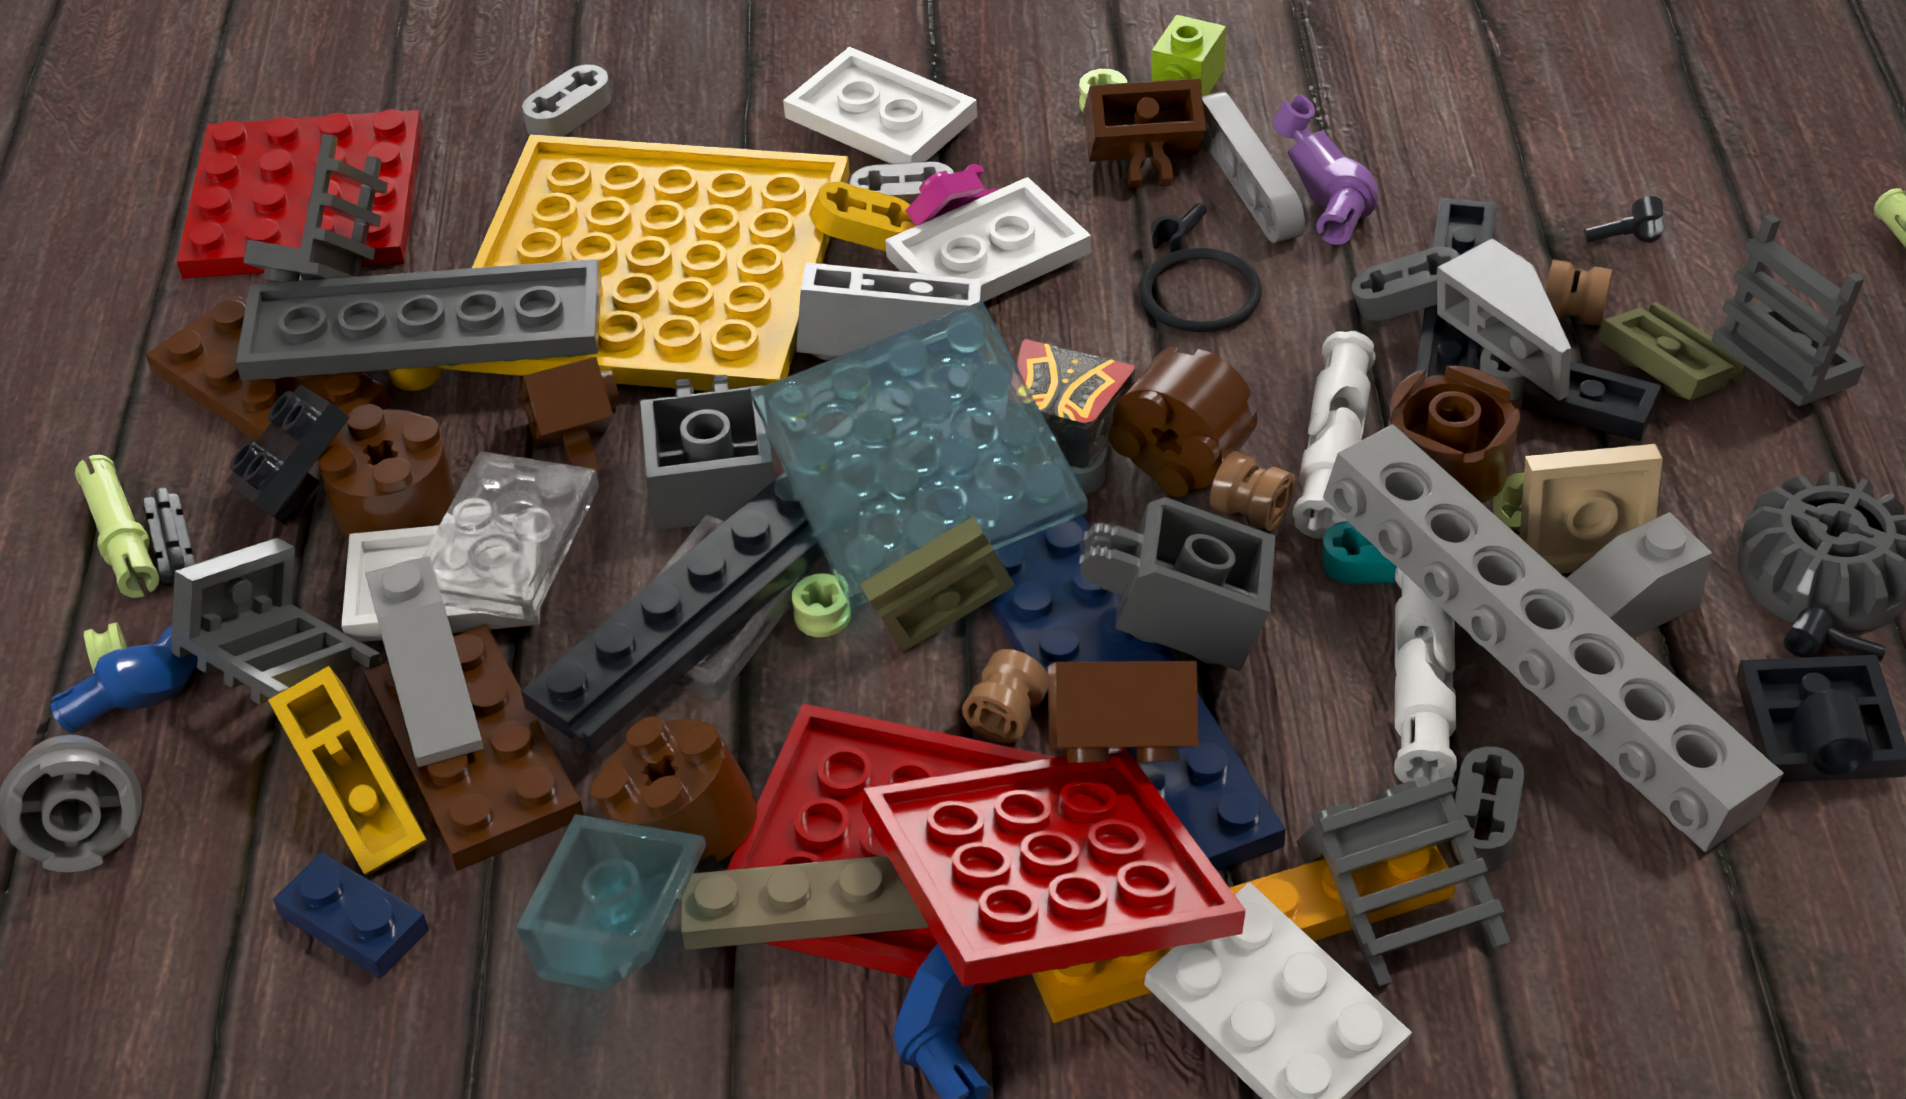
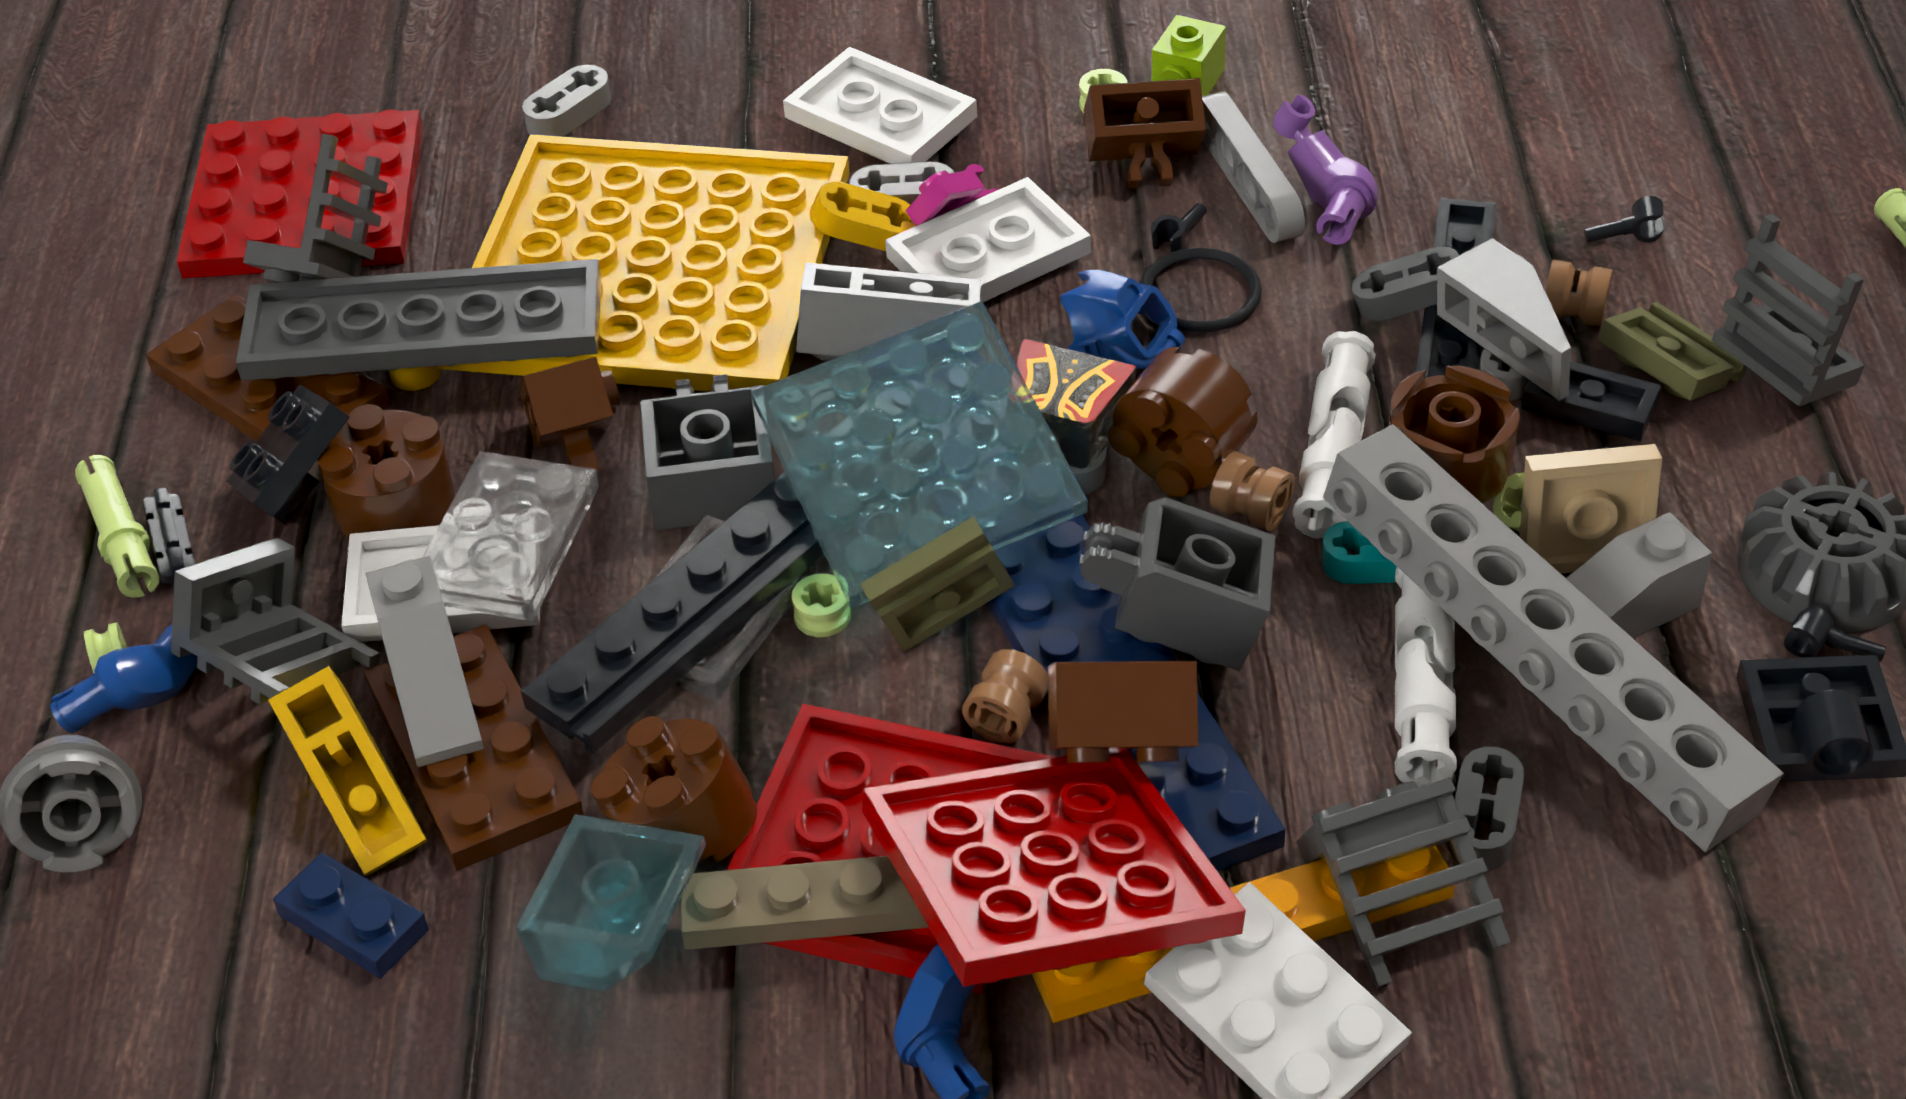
(1103, 316): none -> blue helmet

